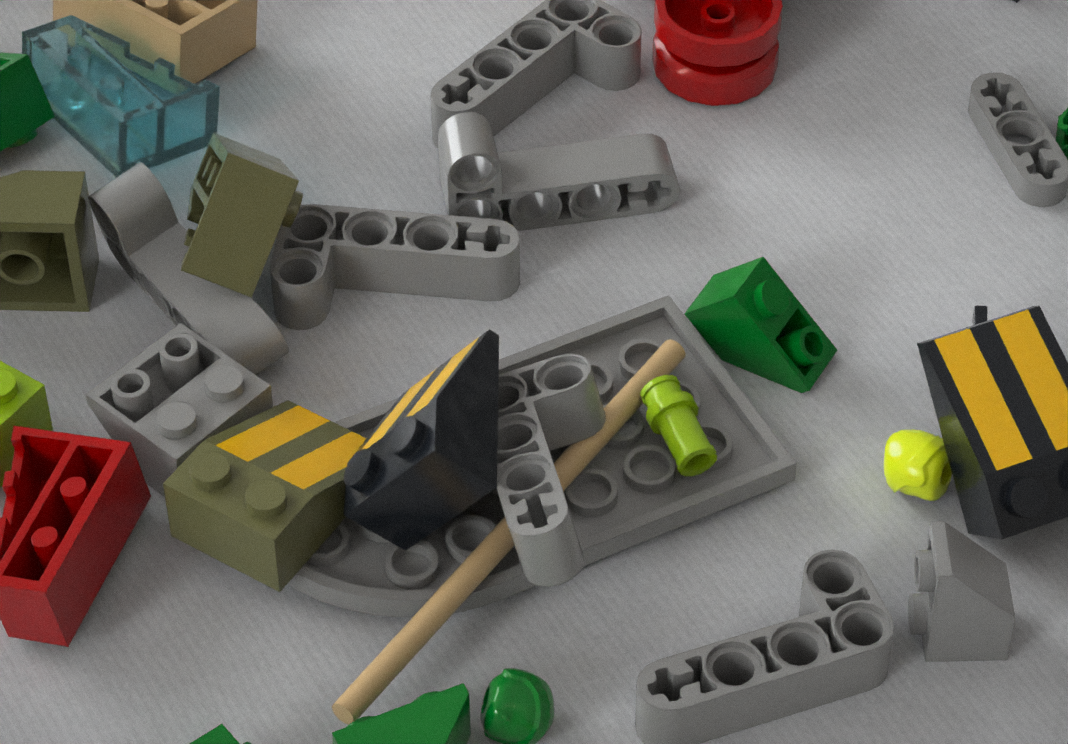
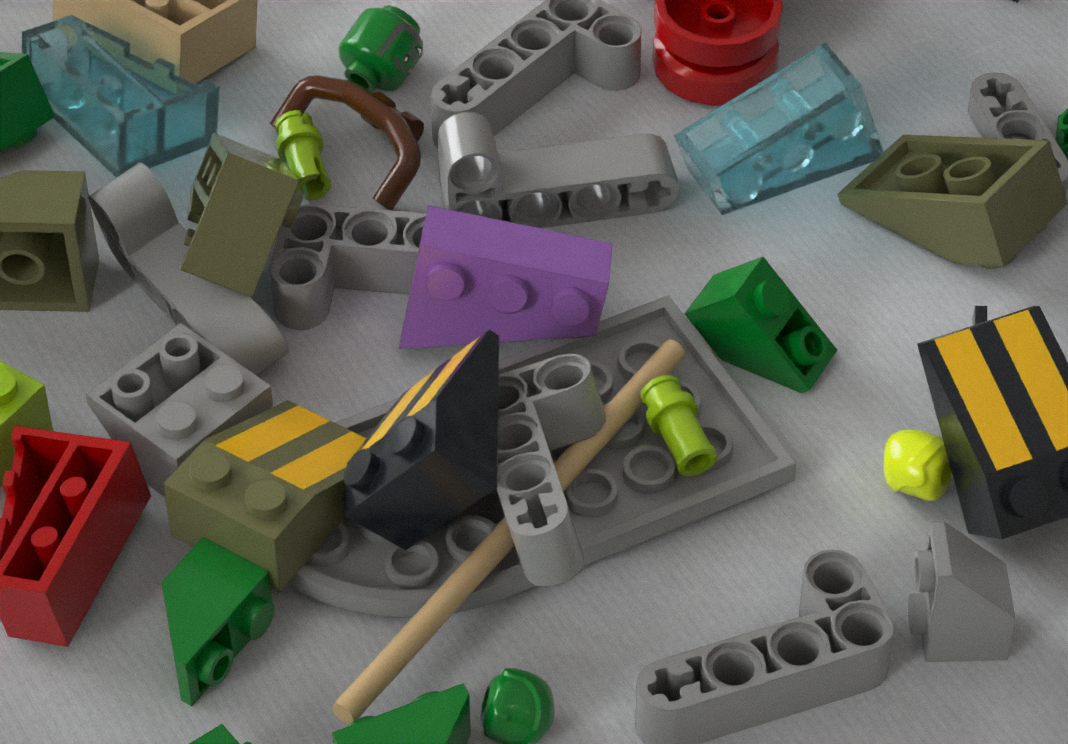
(212, 612): none -> green slope
(301, 148): none -> lime pin
(377, 110): none -> reddish brown piece
(381, 48): none -> green head
(502, 278): none -> medium lavender wedge
(782, 134): none -> clear light blue wedge
(961, 194): none -> olive slope

